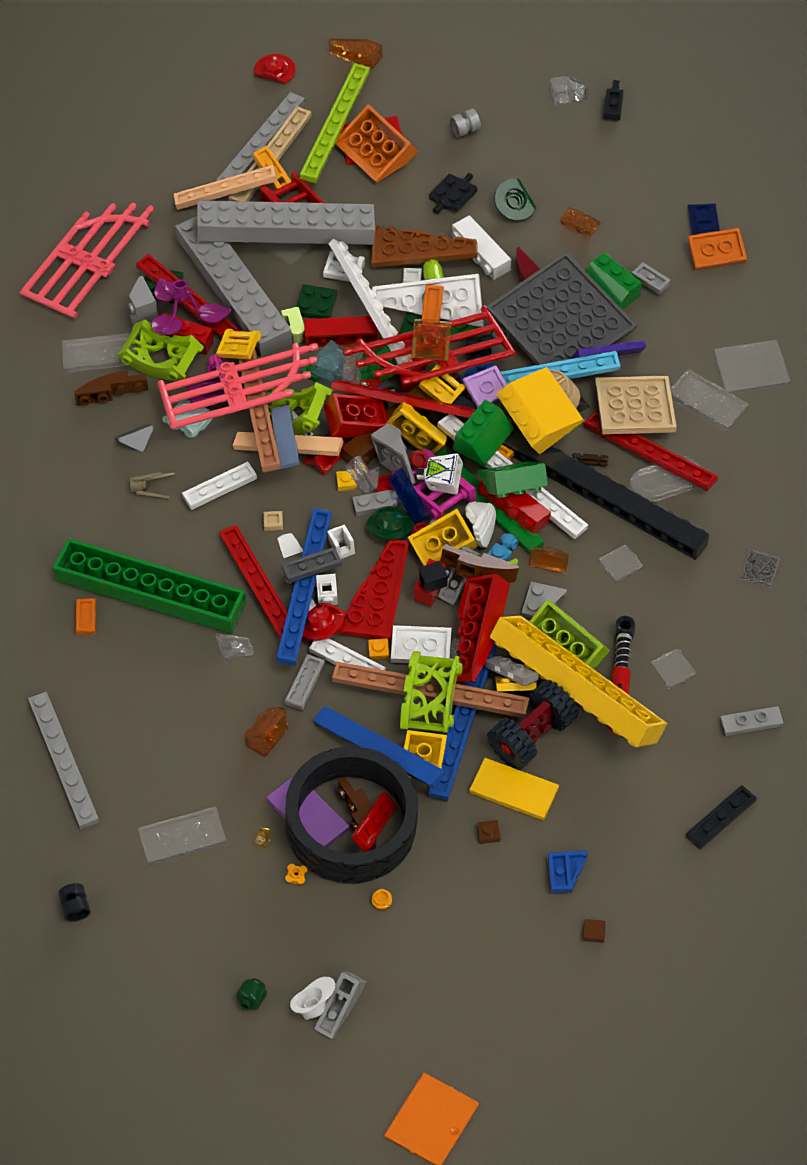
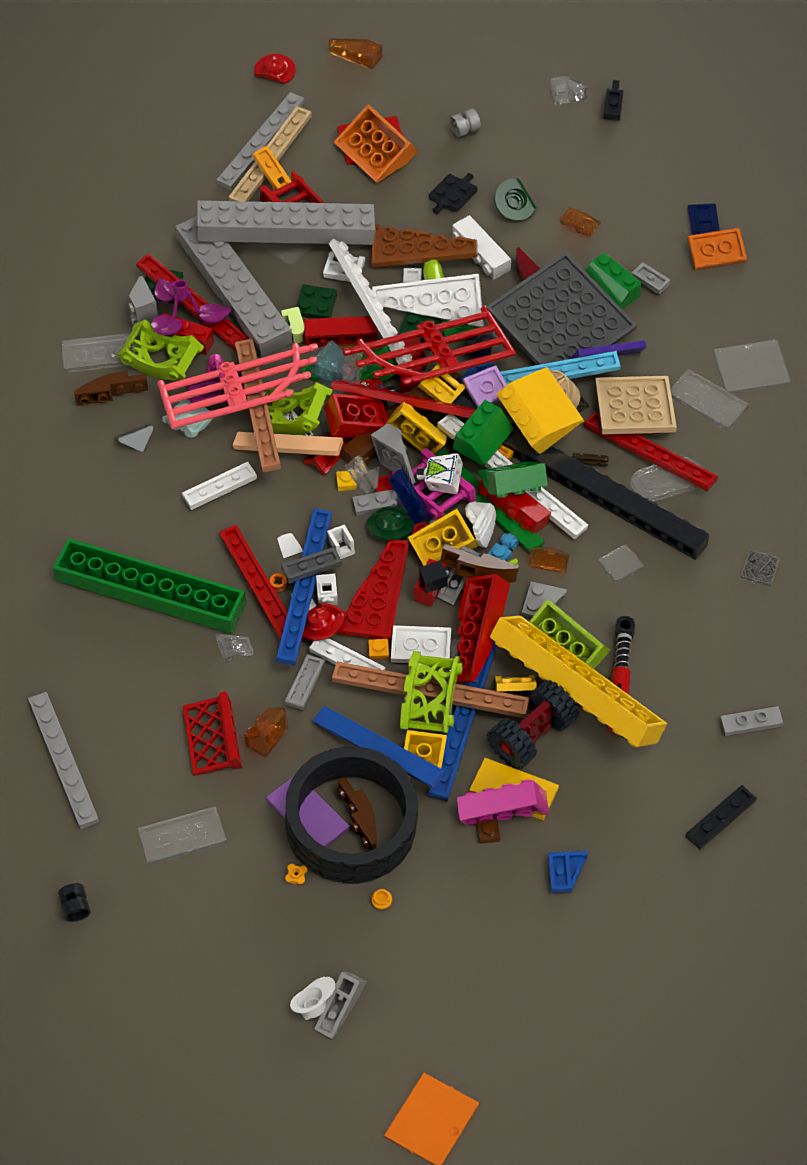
(85, 260): coral piece -> none
(85, 616): orange tile -> none
(139, 483): dark tan plant -> none
(225, 187): light nougat plate -> none
(227, 727): none -> red fence
(238, 348): yellow plate -> none
(251, 994): dark green head -> none
(263, 837): clear yellow tile -> none
(273, 520): tan tile -> none
(278, 577): none -> orange bush
(285, 437): sand blue slope -> none
(334, 123): lime plate -> none
(374, 821): red tile -> none
(418, 459): red plate -> none
(431, 339): clear orange slope -> none
(432, 302): orange tile -> none
(503, 803): none -> dark pink wedge
(511, 670): light grey plate -> none
(594, 930): reddish brown tile -> none
(673, 668): clear piece -> none

